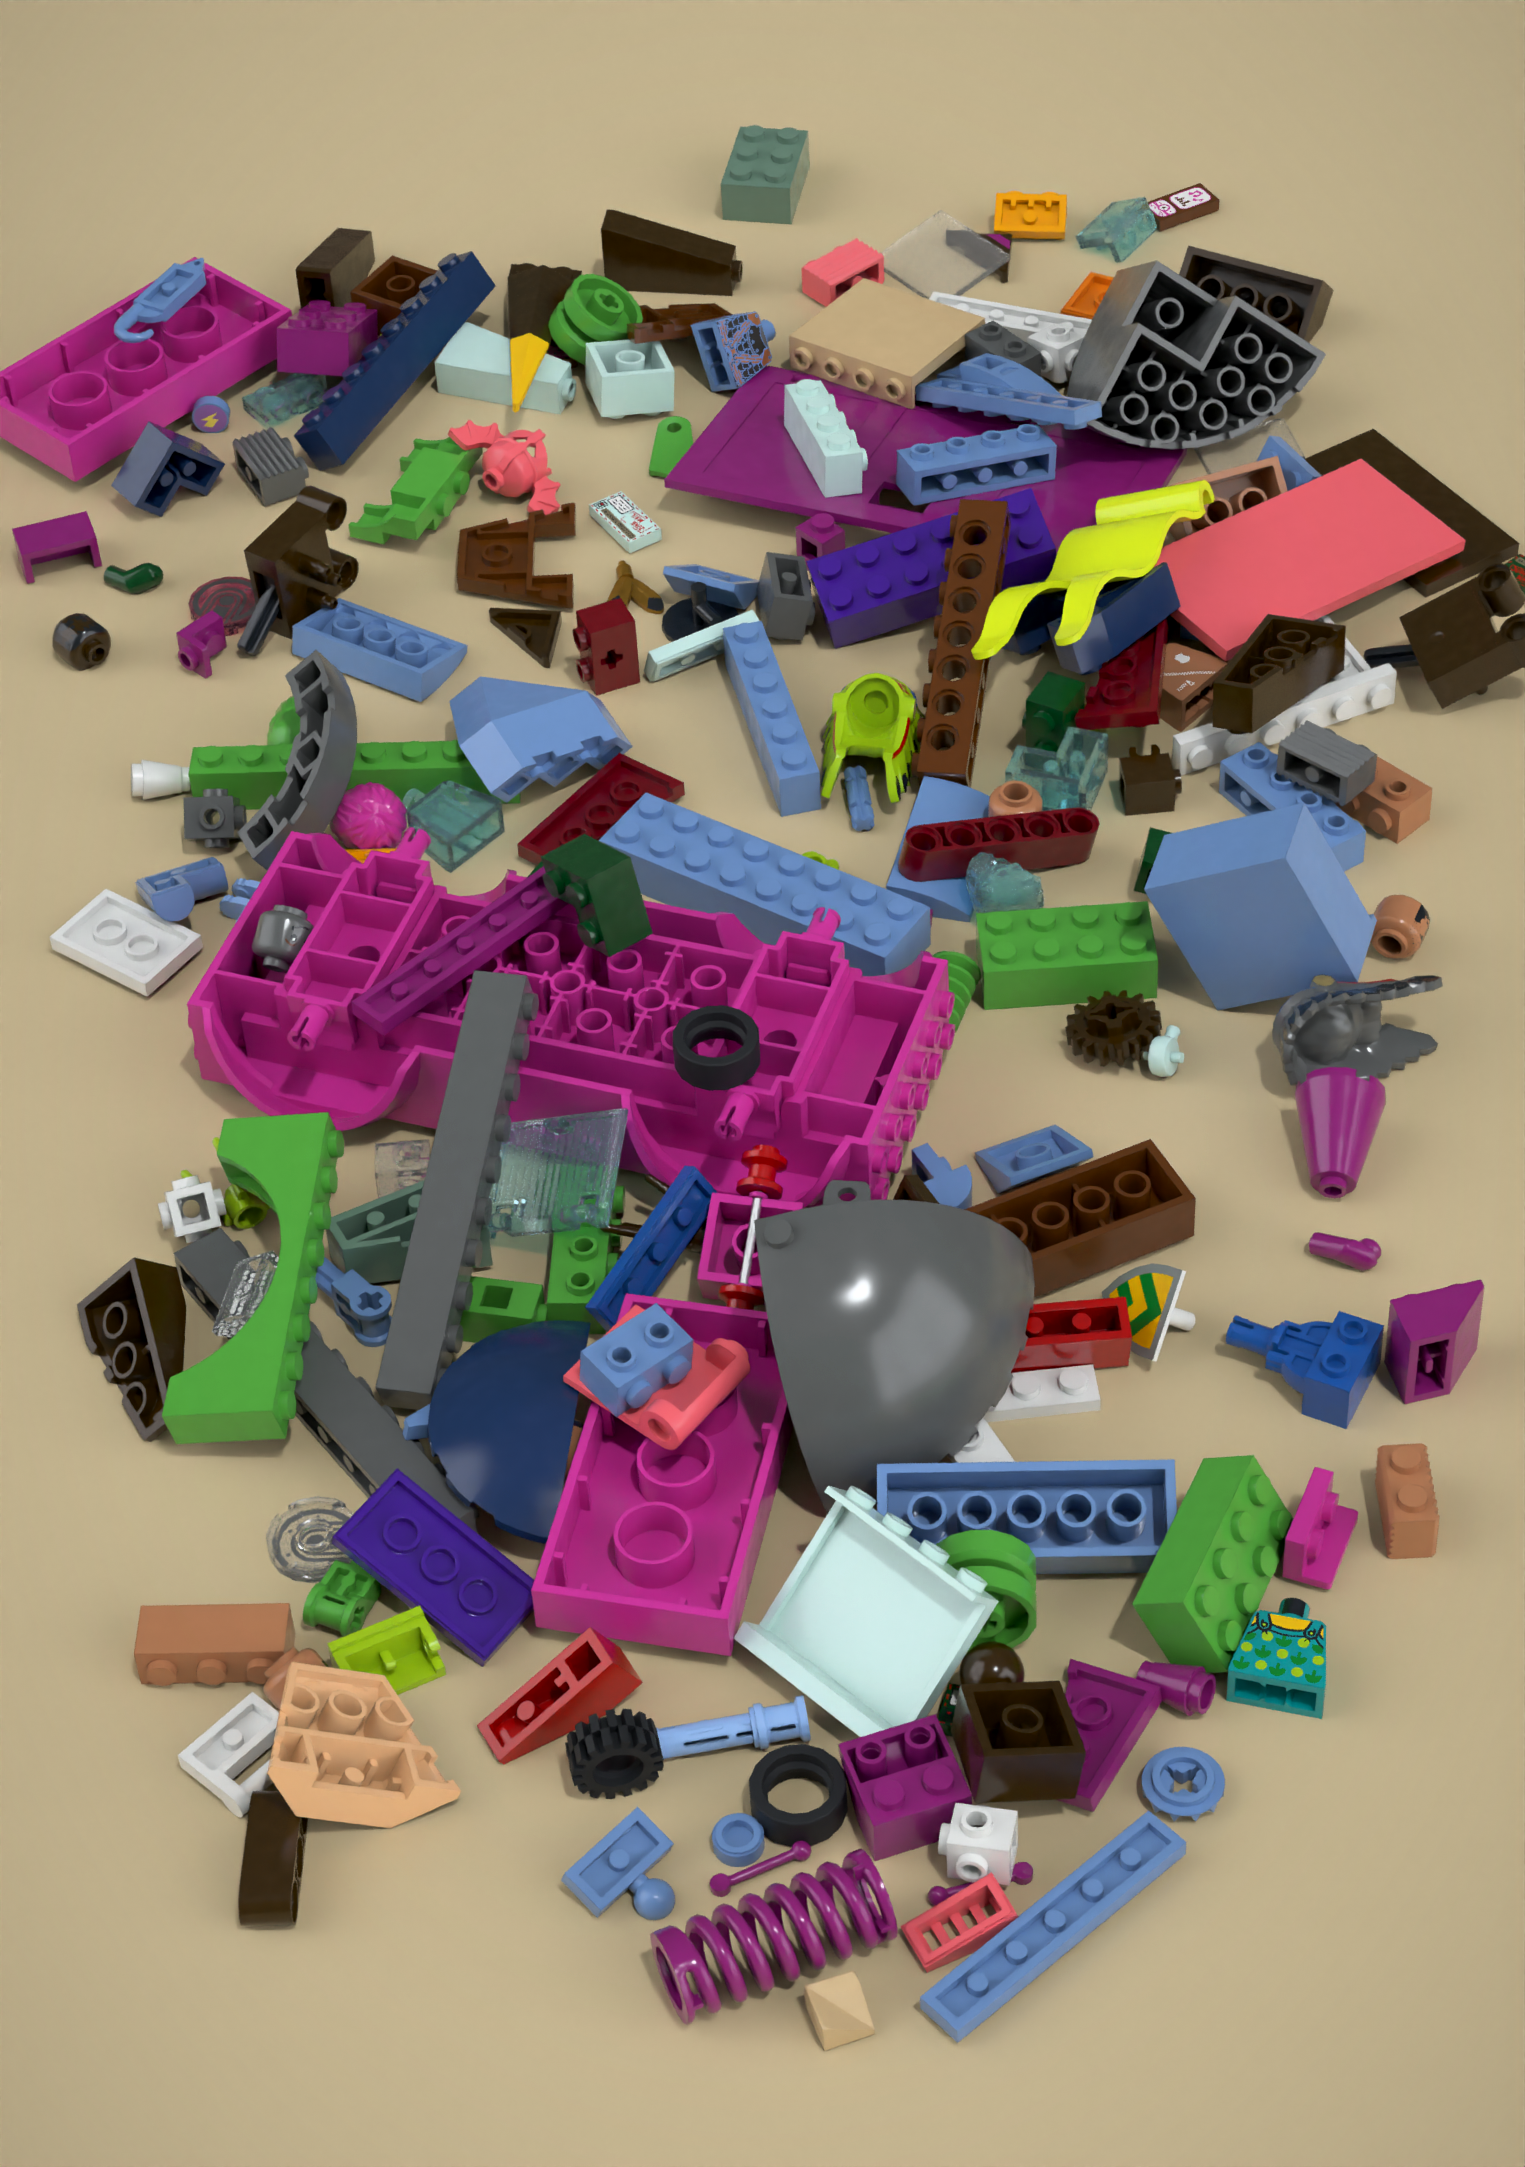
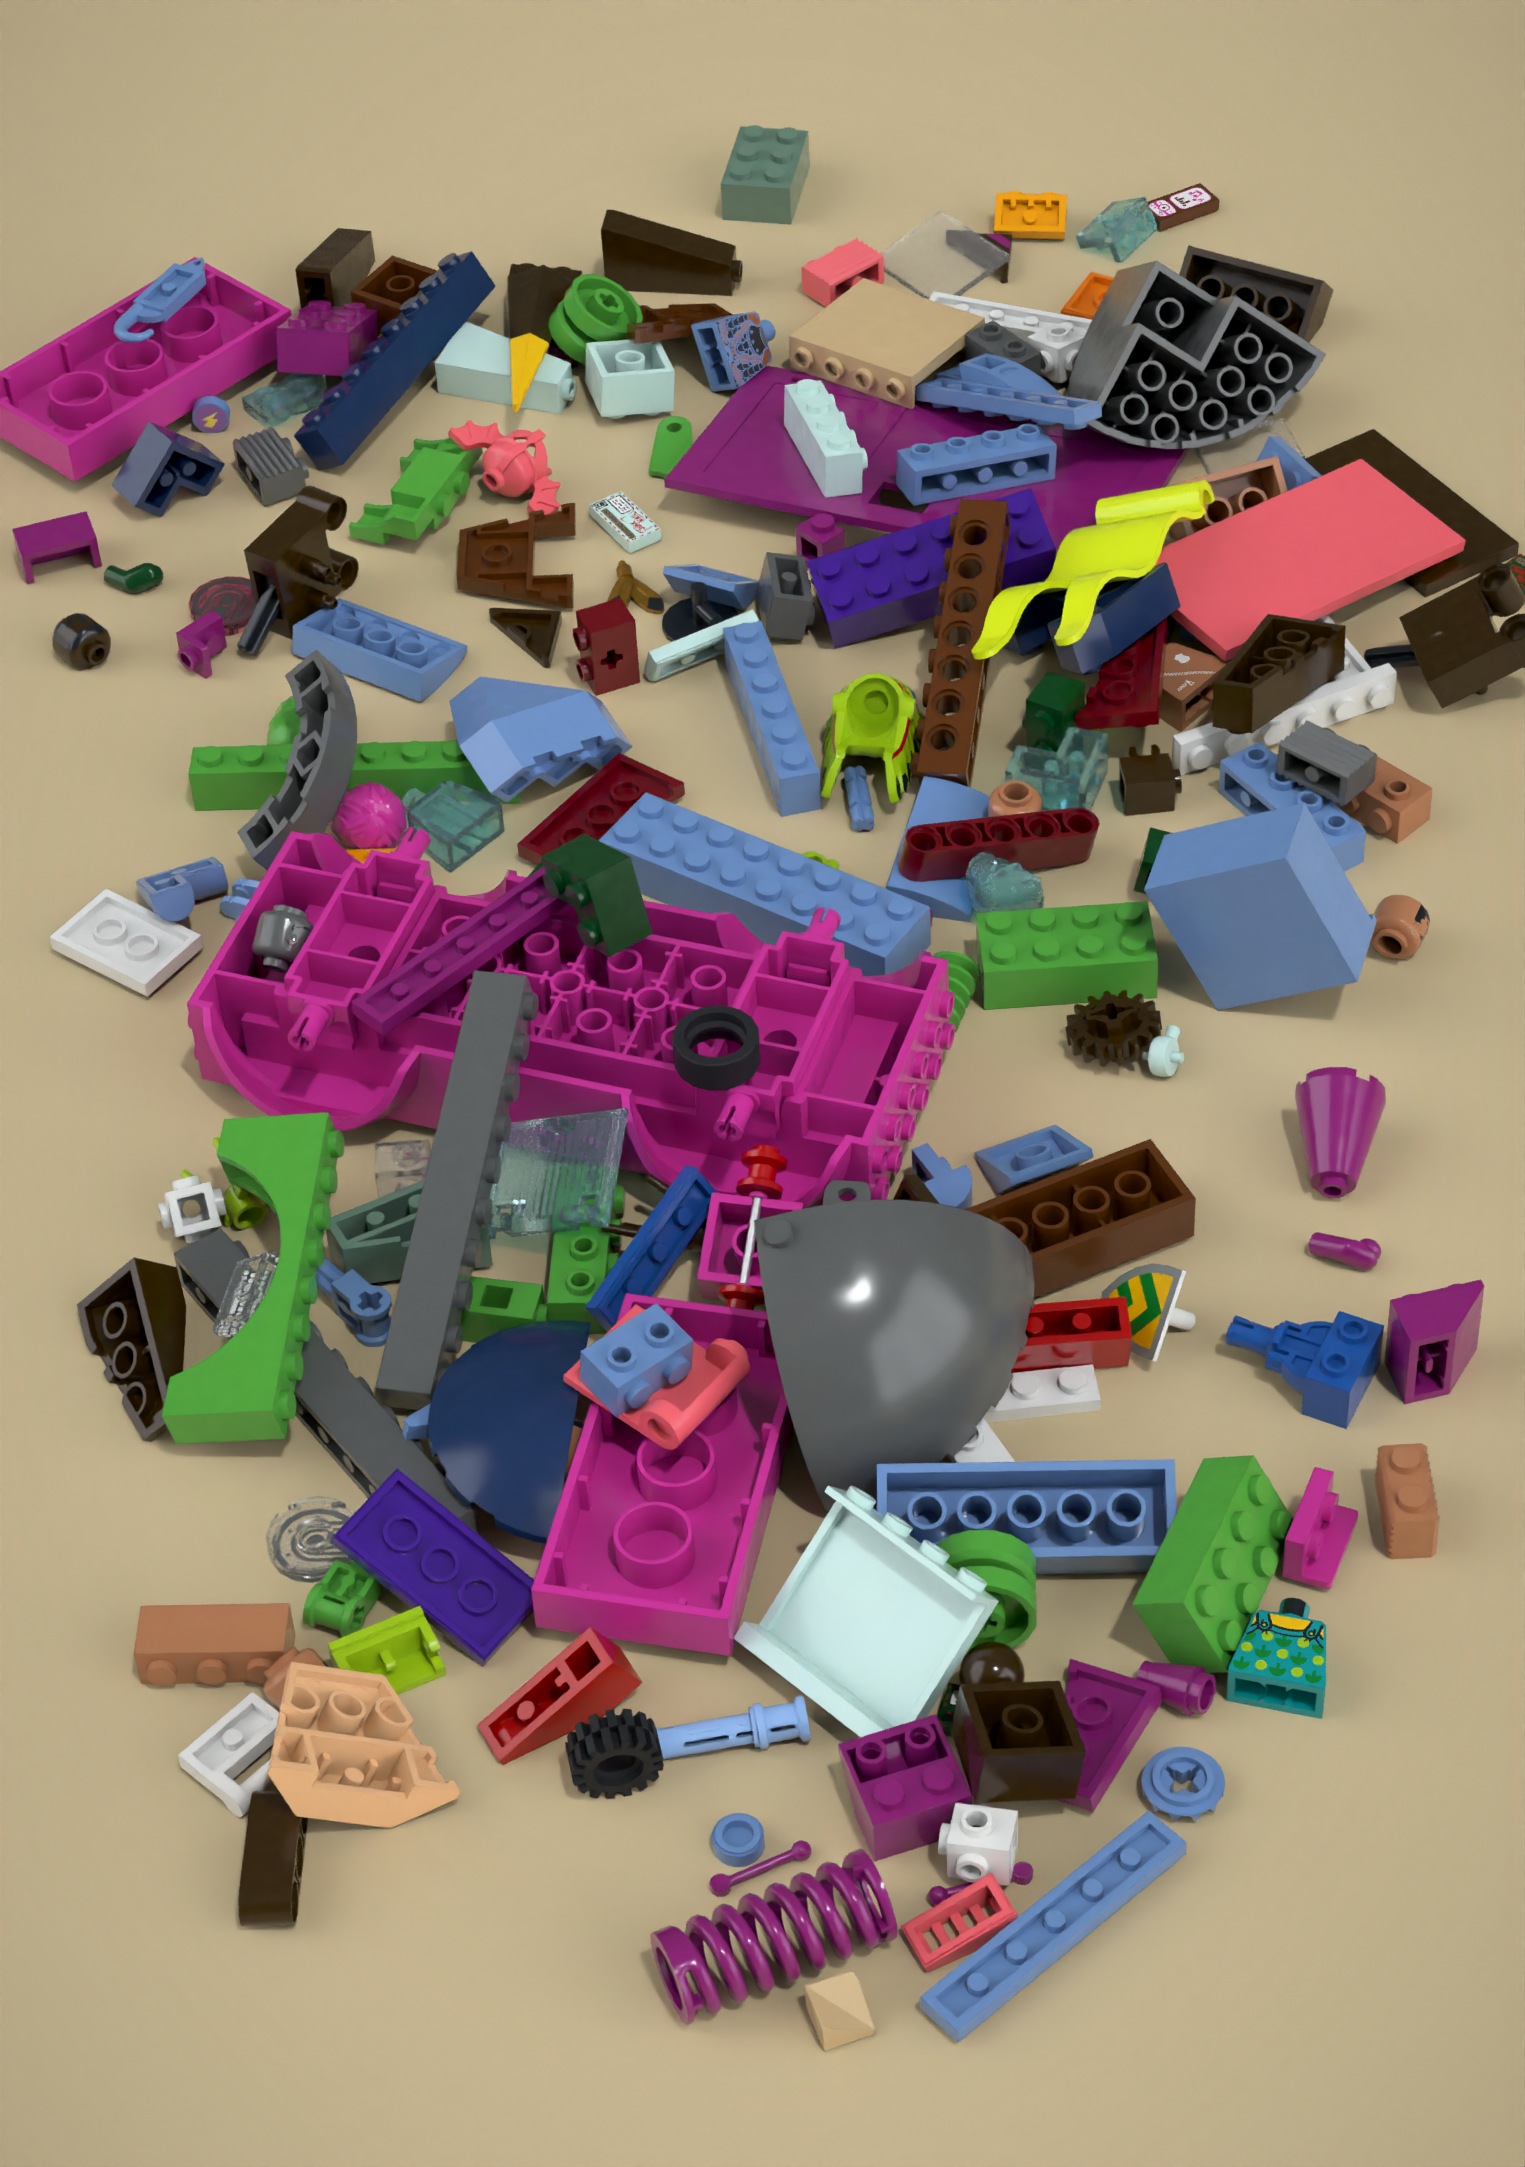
(158, 779): white cone -> none
(200, 814): dark grey brick -> none
(621, 1864): medium blue plate -> none
(798, 1762): black tyre -> none
(1343, 1028): dark grey piece -> none

